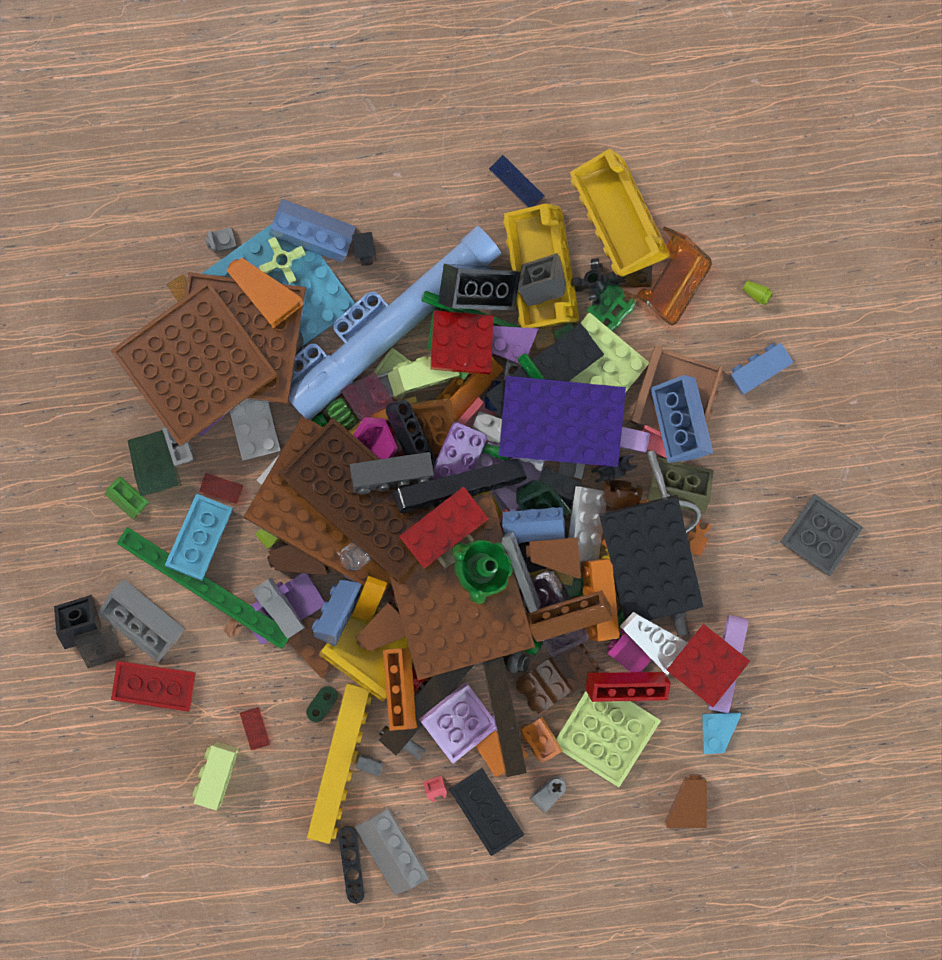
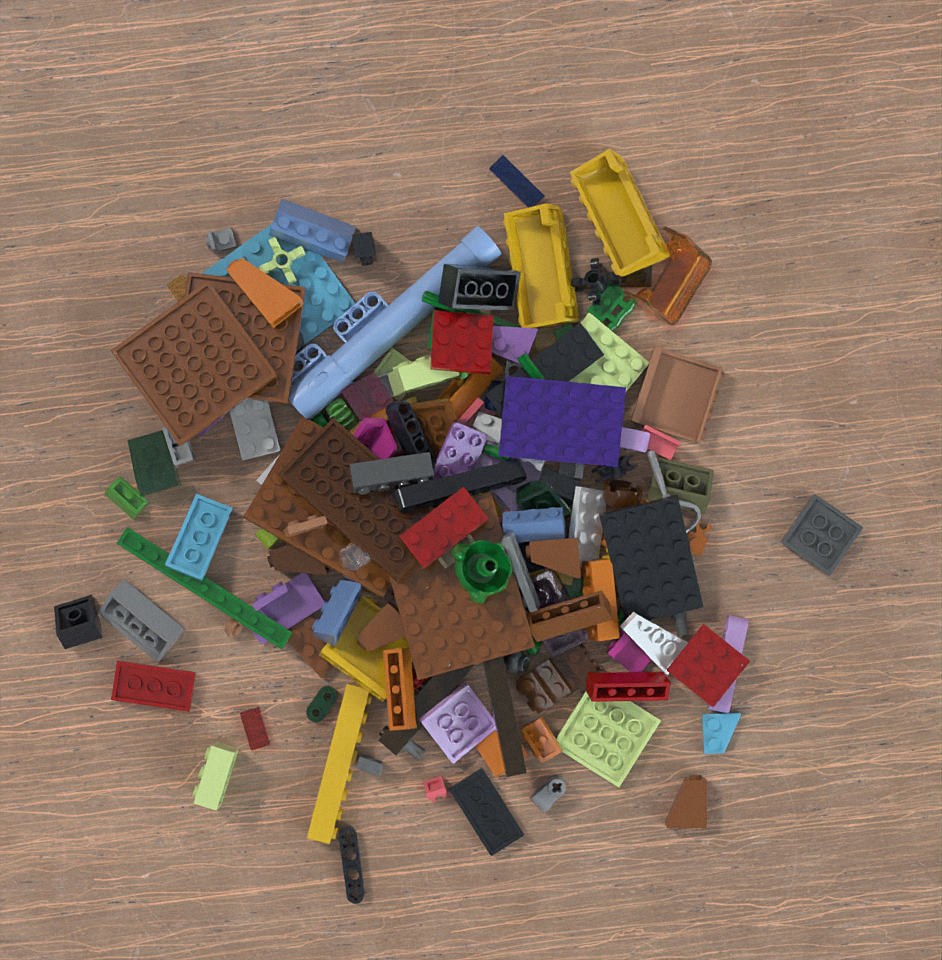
(99, 646): clear smoke plate -> none
(221, 488): clear red tile -> none
(278, 607): light grey slope -> none
(296, 527): none -> nougat plate
(369, 599): light orange tile -> none
(392, 851): light grey slope -> none
(542, 280): dark grey slope -> none
(681, 419): medium blue slope -> none
(758, 292): lime cone -> none
(760, 368): medium blue brick -> none

